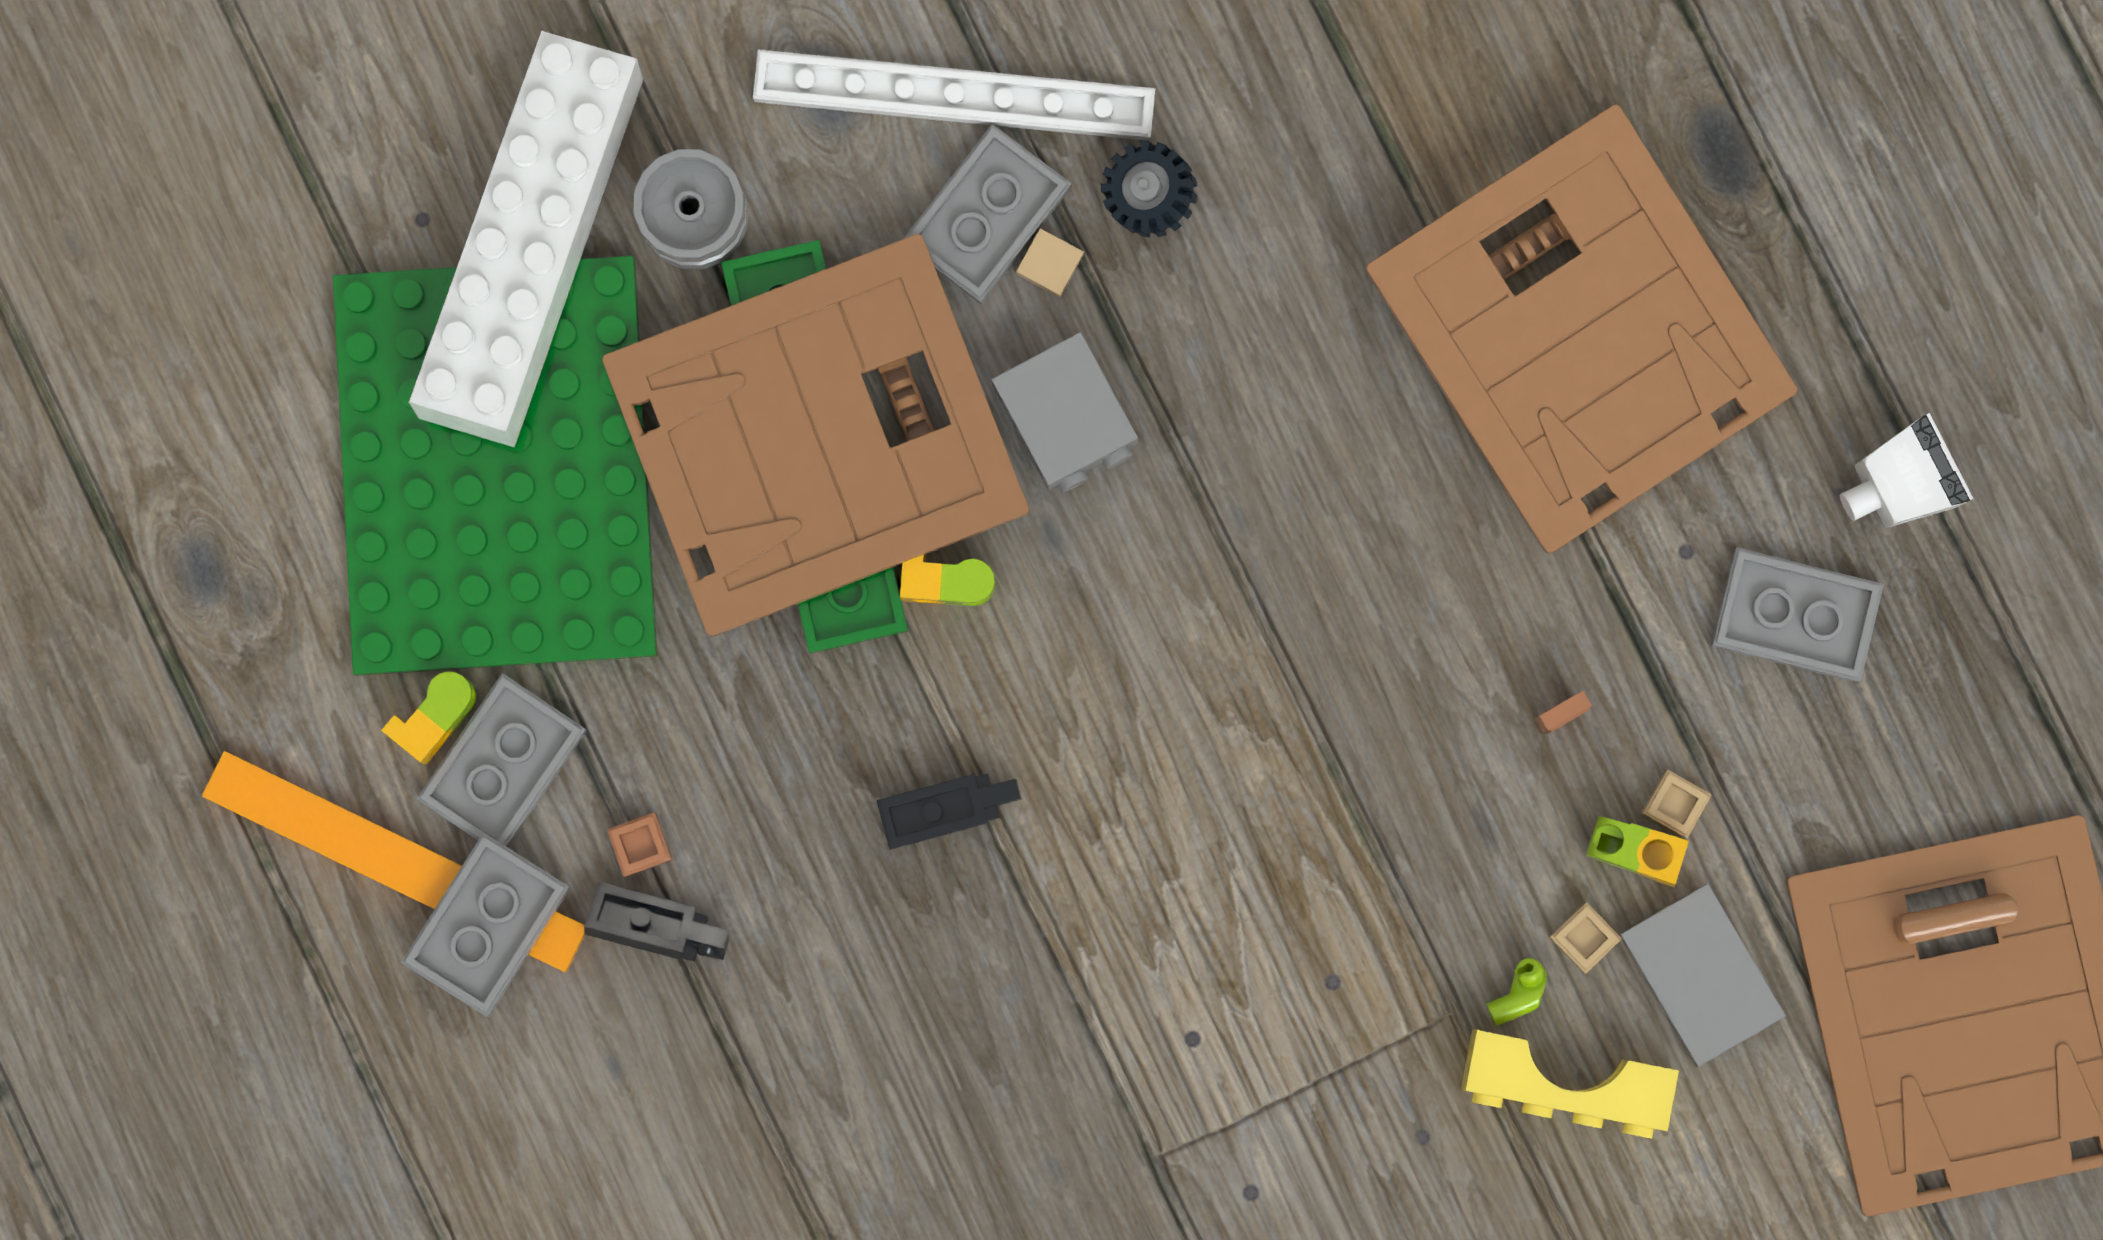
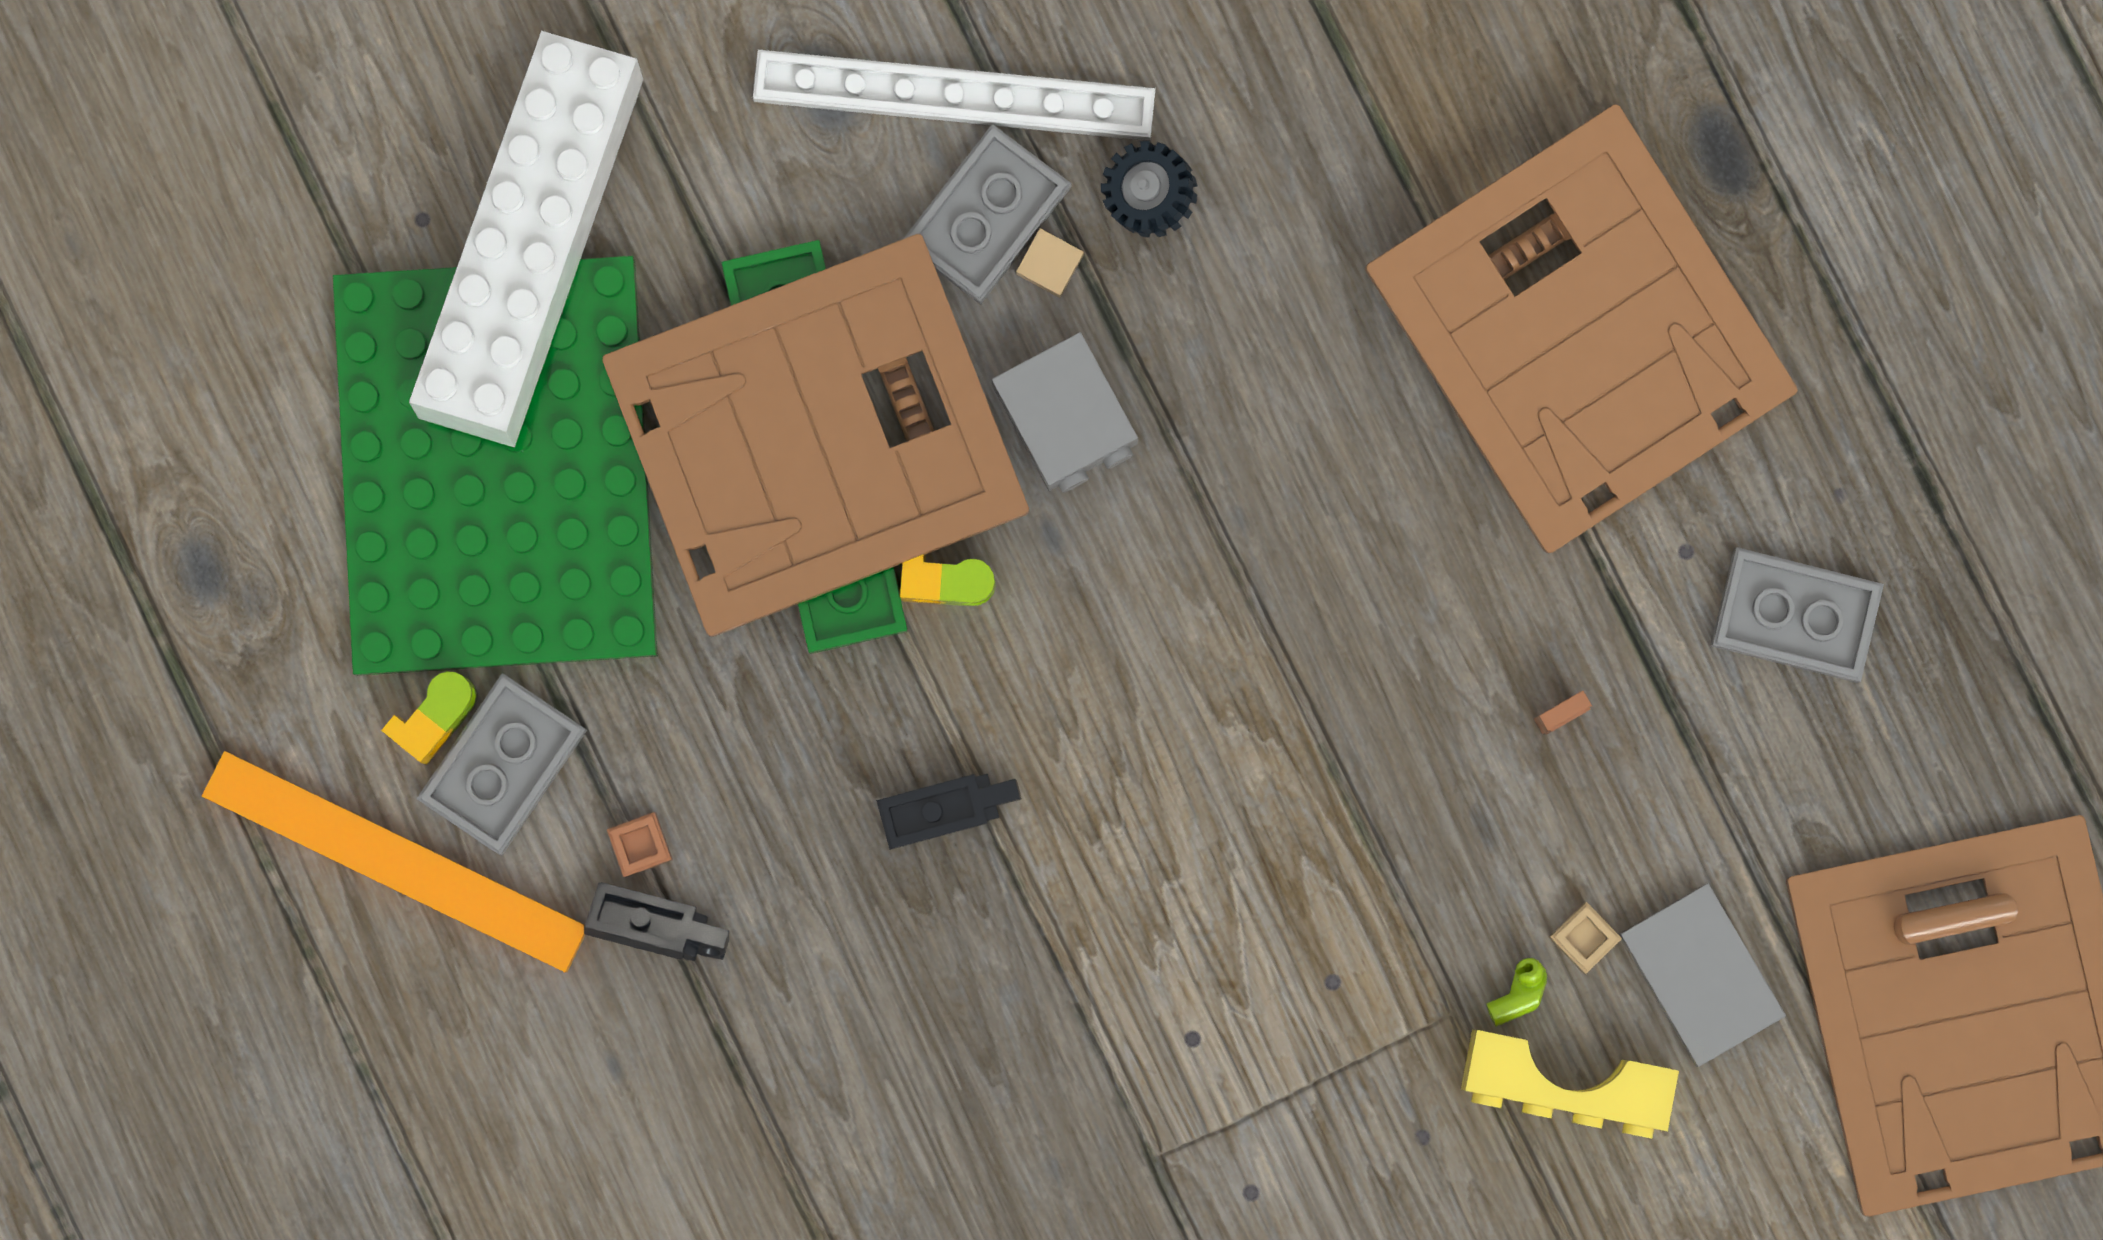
(485, 925): light grey tile -> none
(699, 238): light grey wheel -> none
(1637, 850): leg -> none
(1676, 804): tan tile -> none
(1907, 478): white torso -> none

